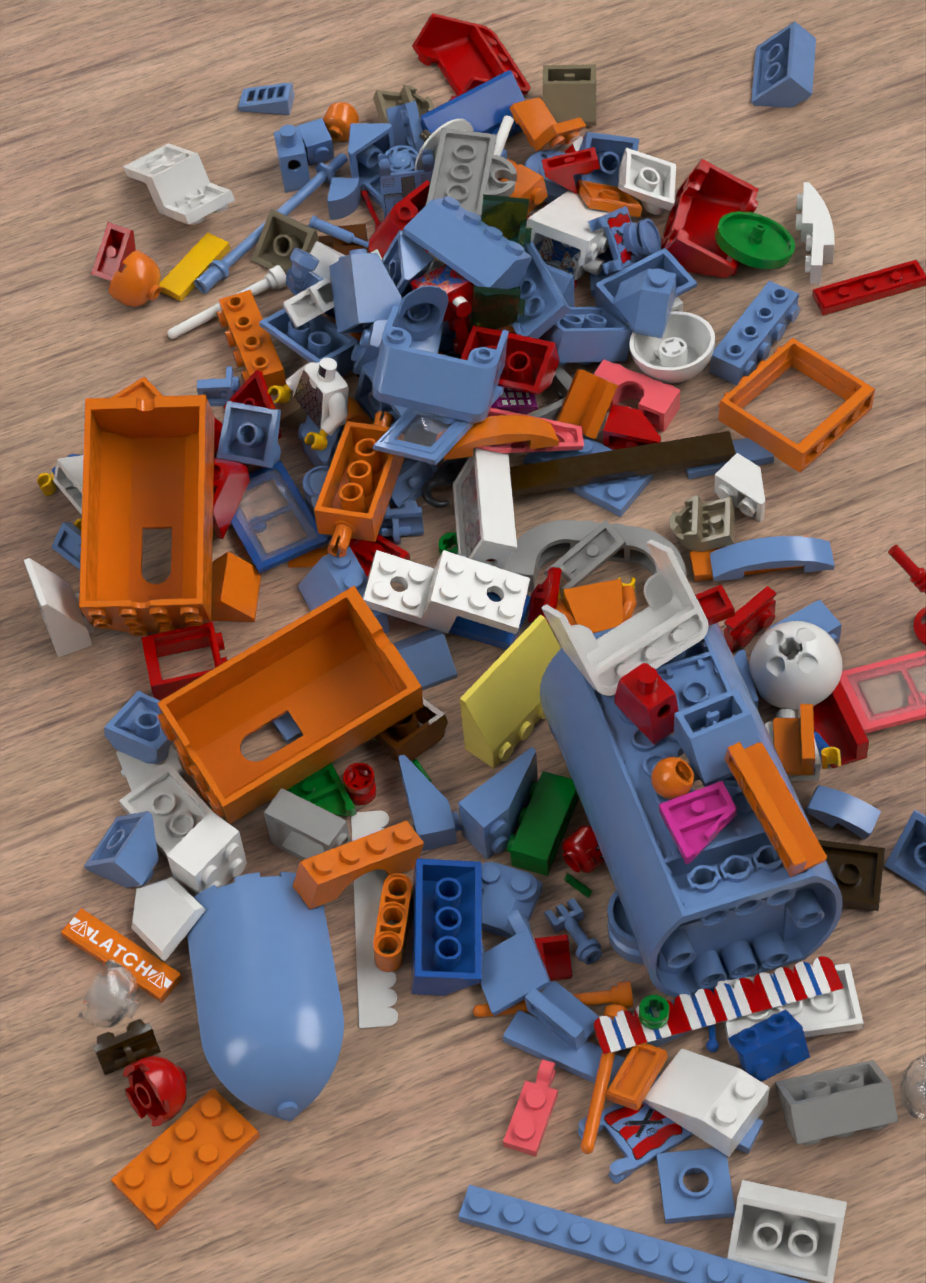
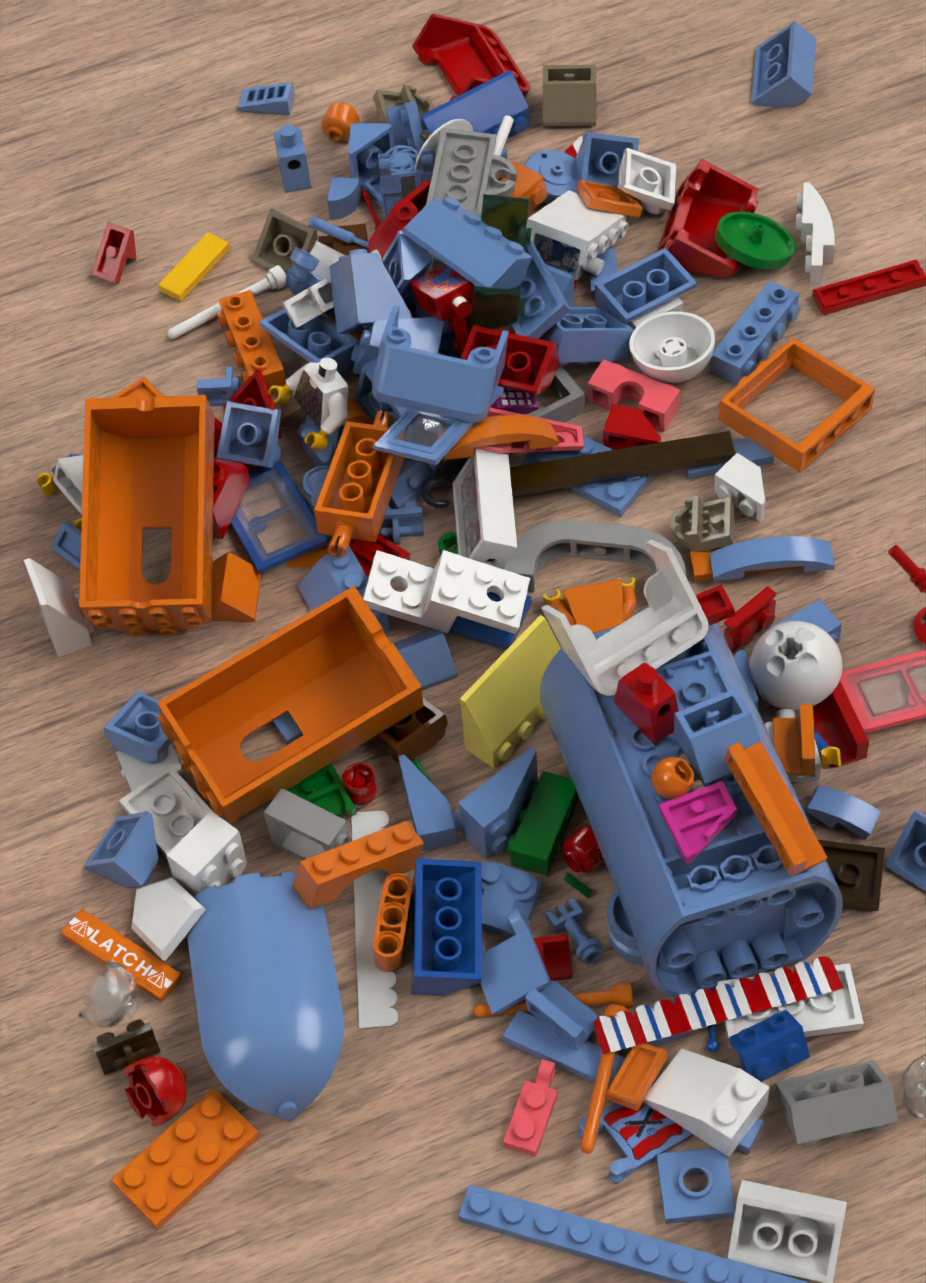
(137, 282): orange cylinder -> none
(177, 642): red window -> none
(179, 184): white bracket -> none
(219, 269): medium blue bar -> none
(316, 142): medium blue brick -> none
(423, 311): medium blue piece -> none
(541, 127): orange bracket -> none
(545, 594): red tile -> none
(563, 167): red slope -> none
(587, 402): orange panel -> none
(589, 555): light grey hinge -> none
(613, 226): medium blue flag -> none
(641, 239): medium blue wheel -> none
(647, 301): medium blue slope -> none
(653, 1022): green bush -> none

